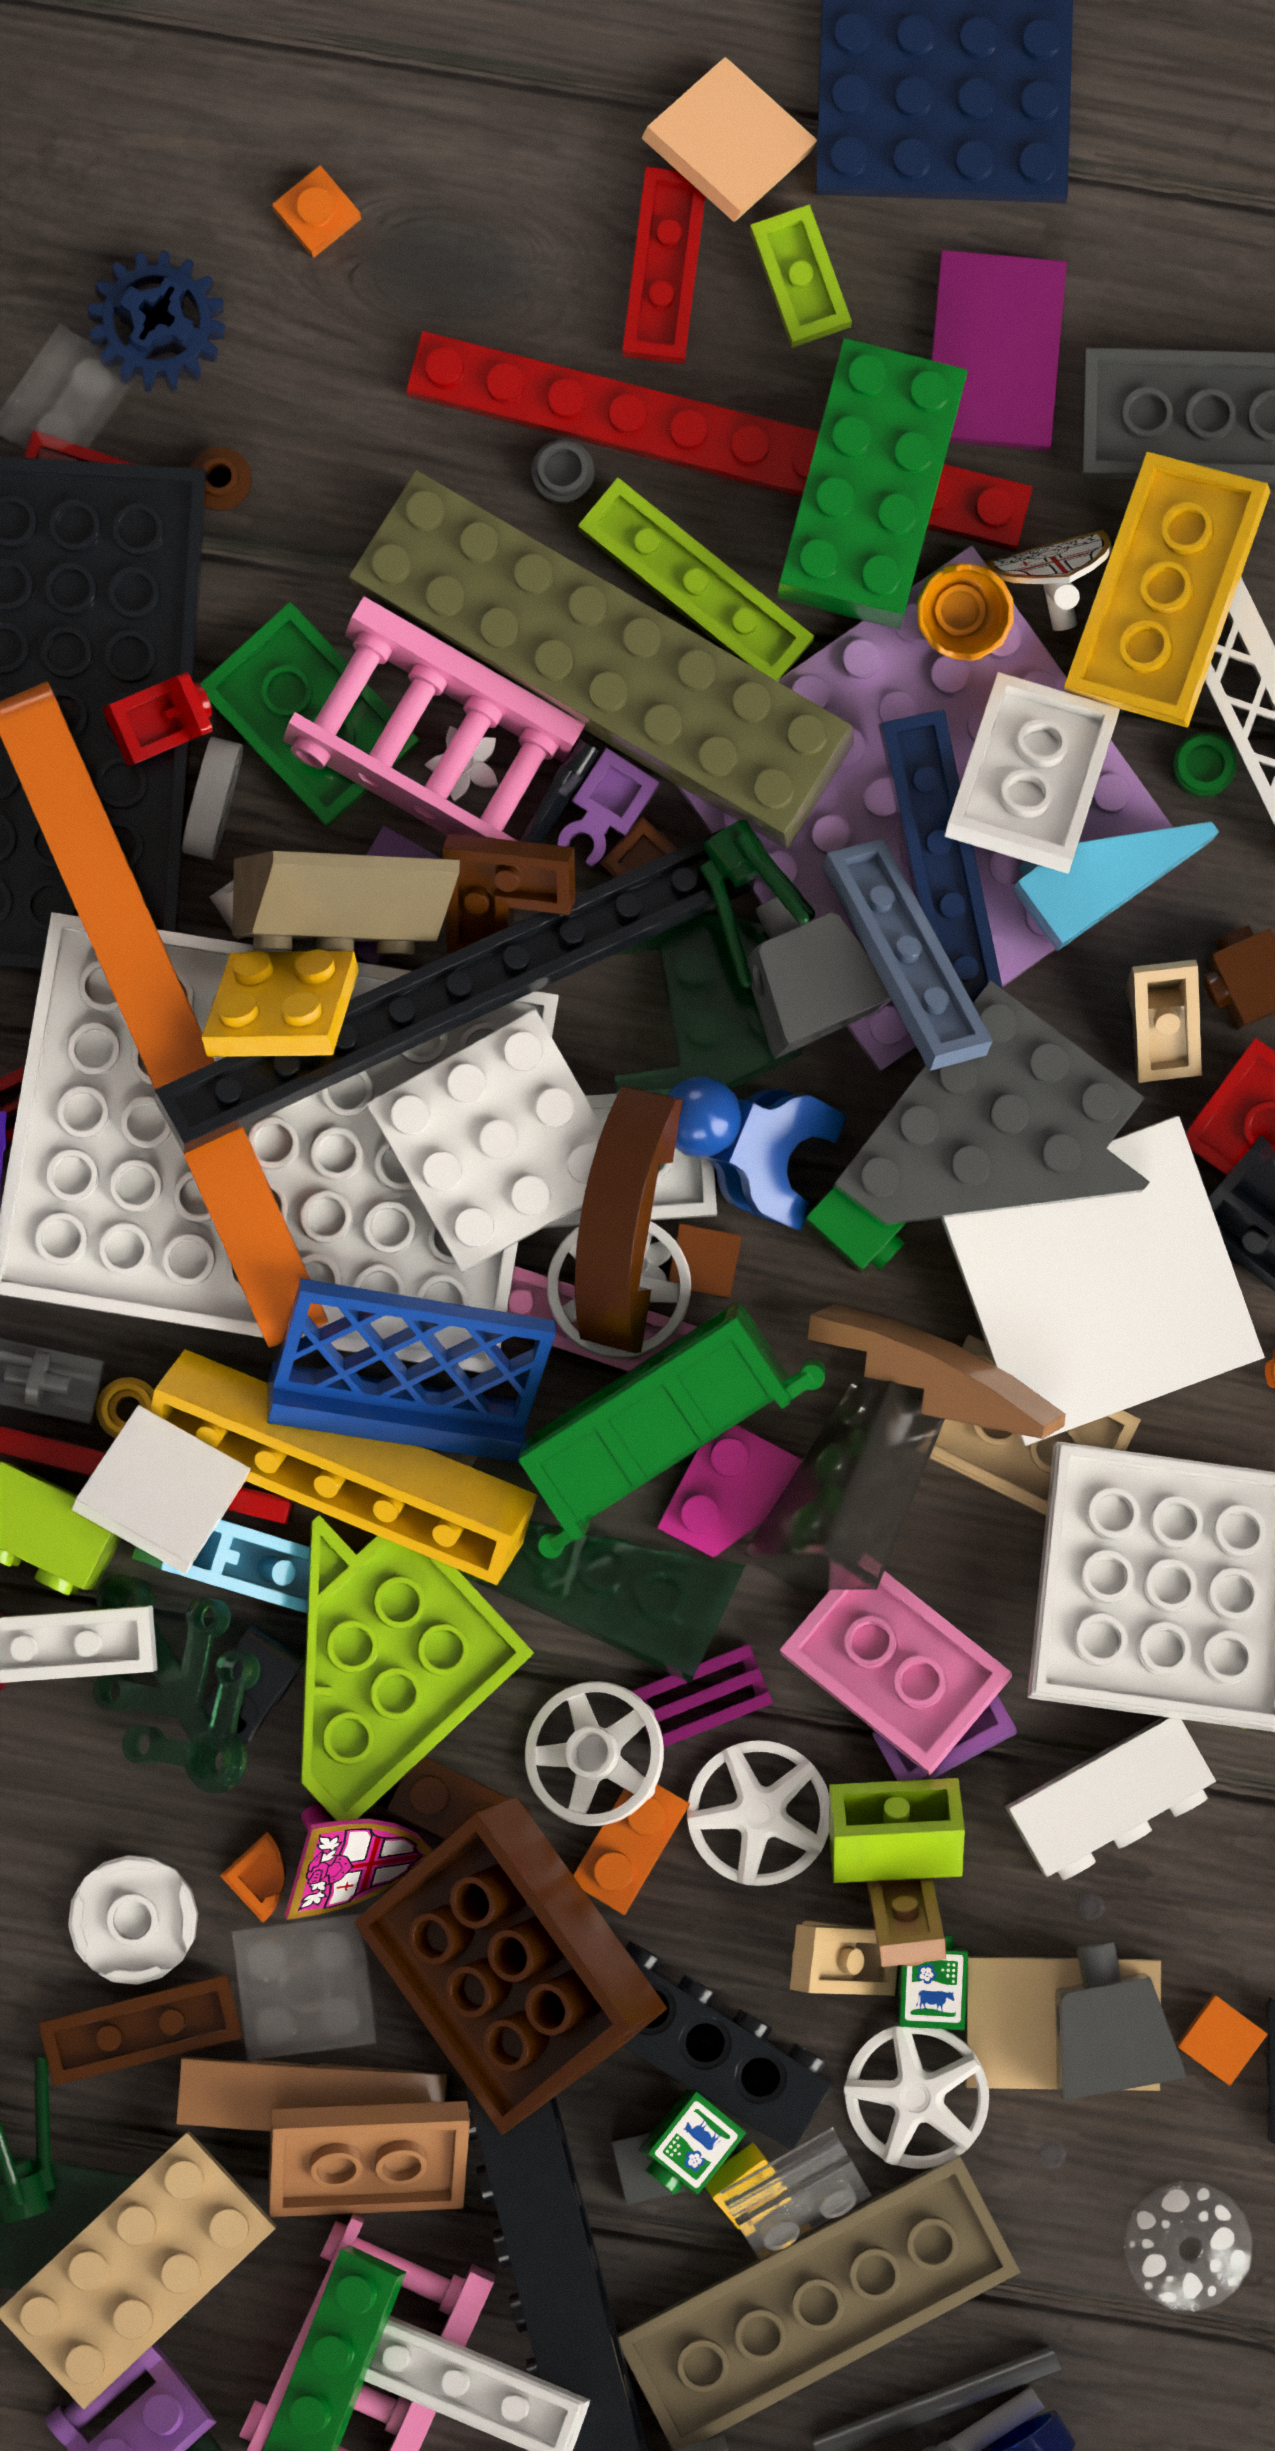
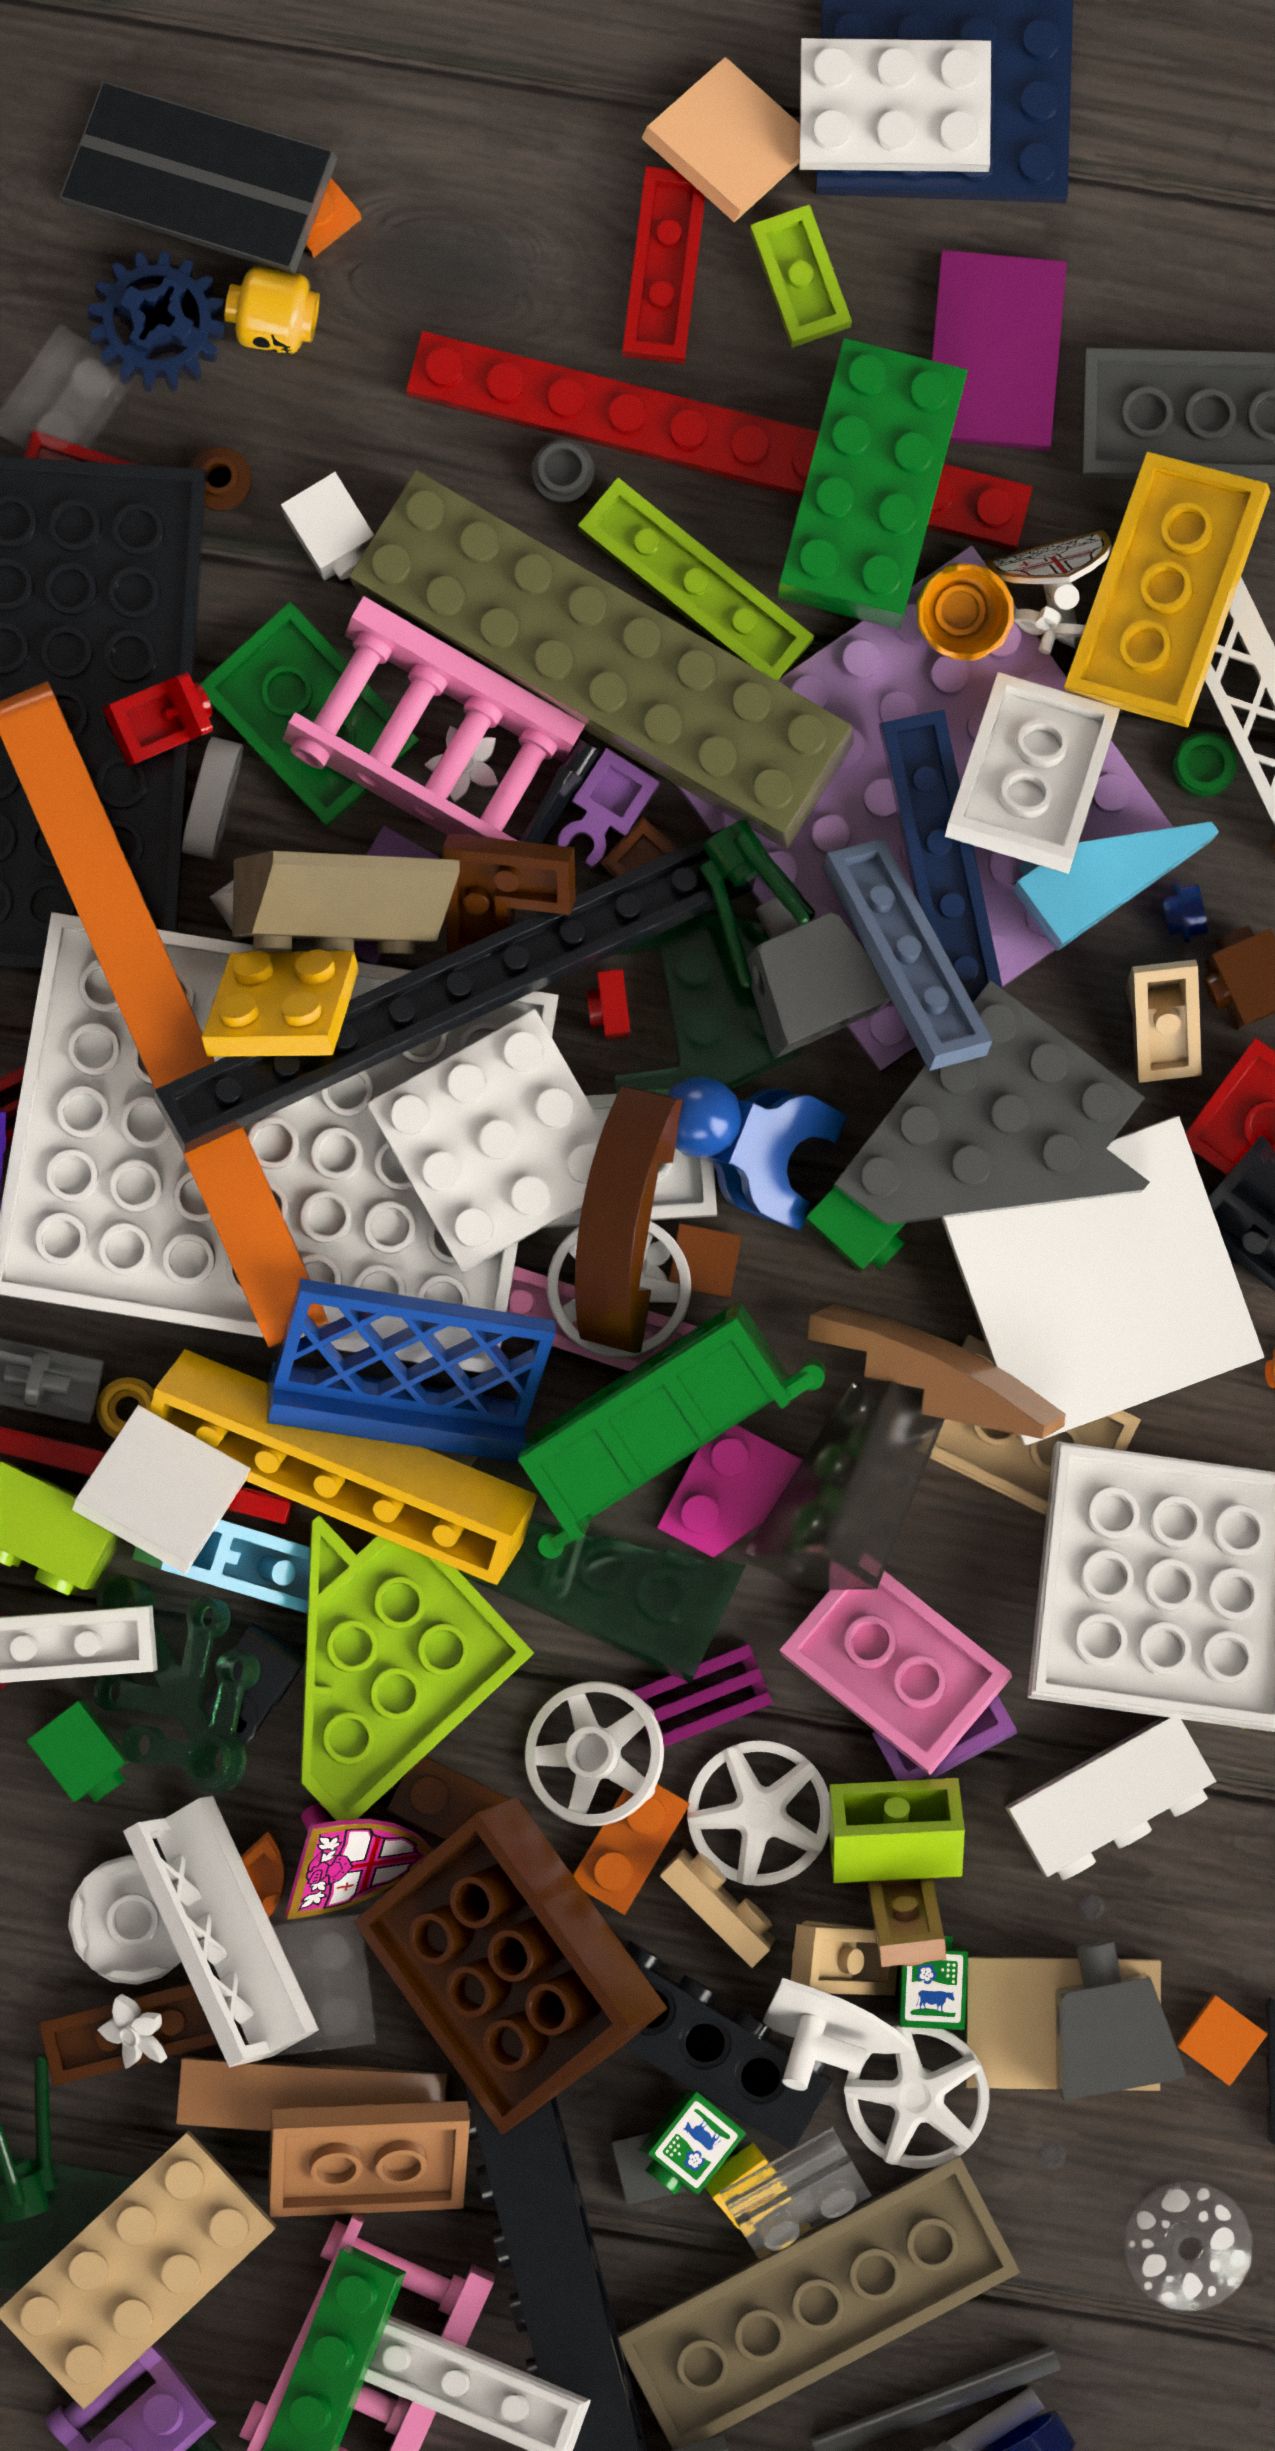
(80, 1753): none -> green brick
(133, 2031): none -> white plant
(198, 177): none -> black tile
(226, 1930): none -> white fence
(273, 310): none -> yellow head
(329, 527): none -> white brick
(609, 1005): none -> red plate
(738, 1924): none -> tan plate
(827, 2032): none -> white shield
(895, 105): none -> white plate
(1048, 626): none -> white plant
(1185, 912): none -> clear blue plate

